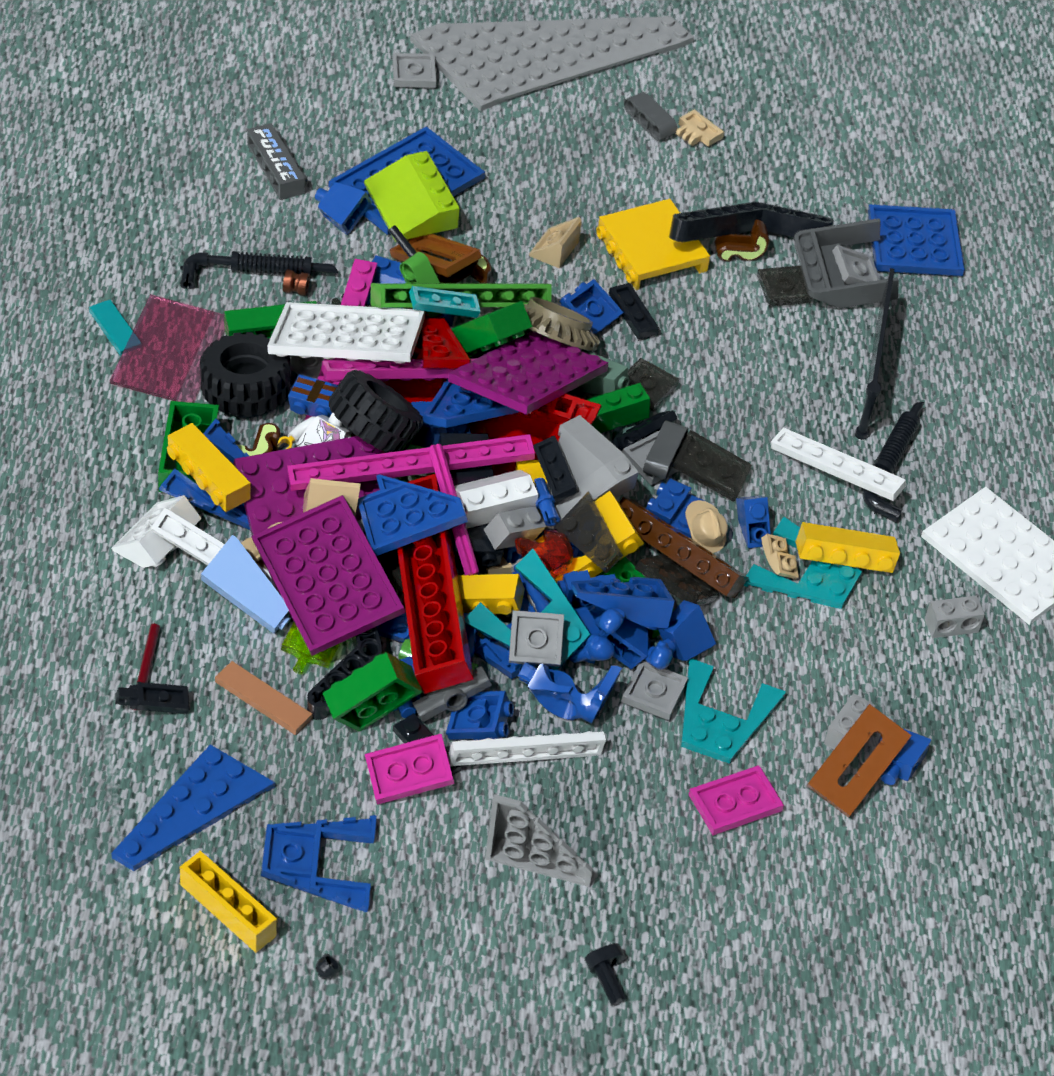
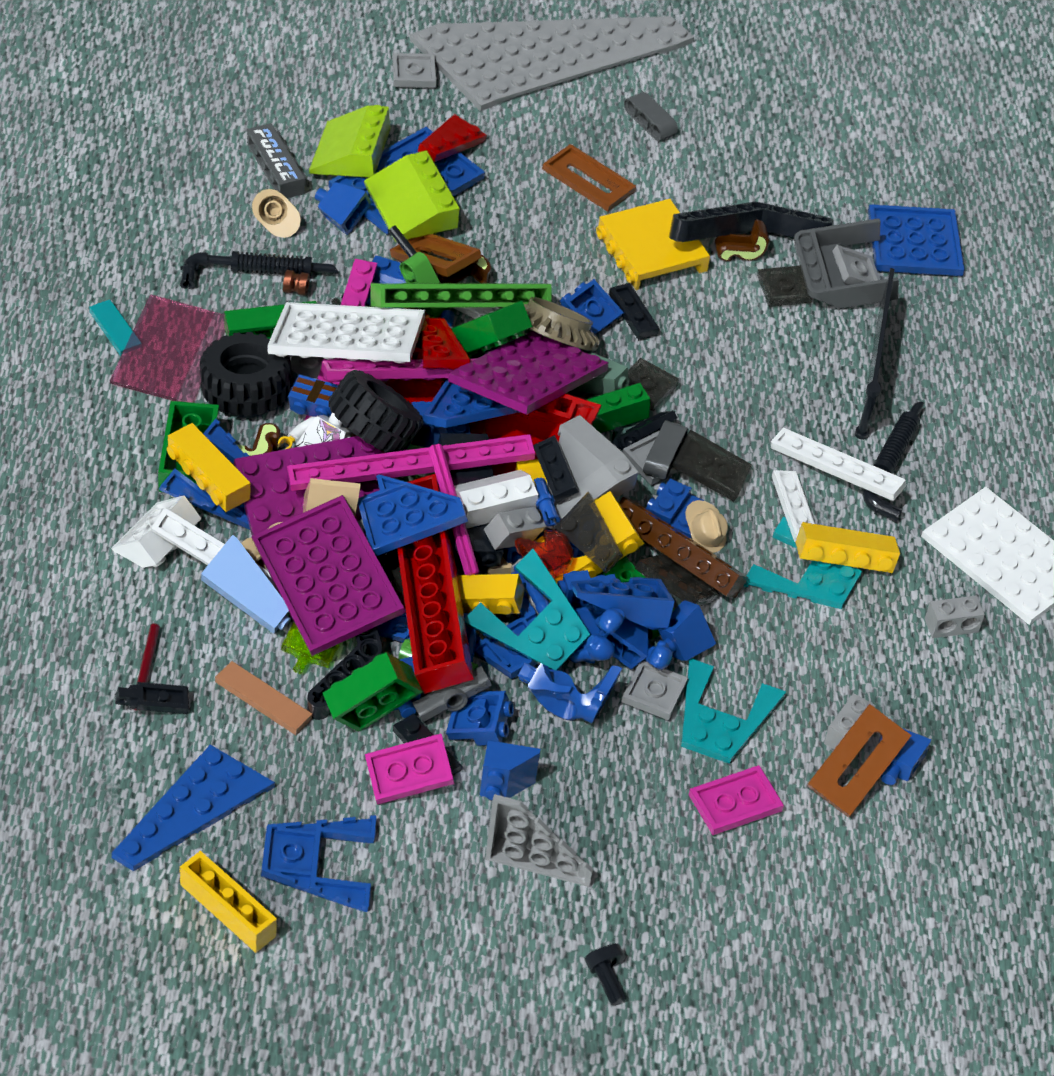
(276, 213): none -> tan piece
(327, 967): black hinge -> none
(353, 143): none -> lime slope
(444, 301): teal plate -> none
(451, 138): none -> red wing
(508, 769): none -> blue slope
(526, 748): white plate -> none
(536, 638): light grey plate -> none
(557, 243): tan slope -> none
(572, 156): none -> dark orange piece
(698, 128): tan hinge -> none
(753, 519): blue slope -> none
(778, 557): tan slope -> none
(792, 500): none -> white tile

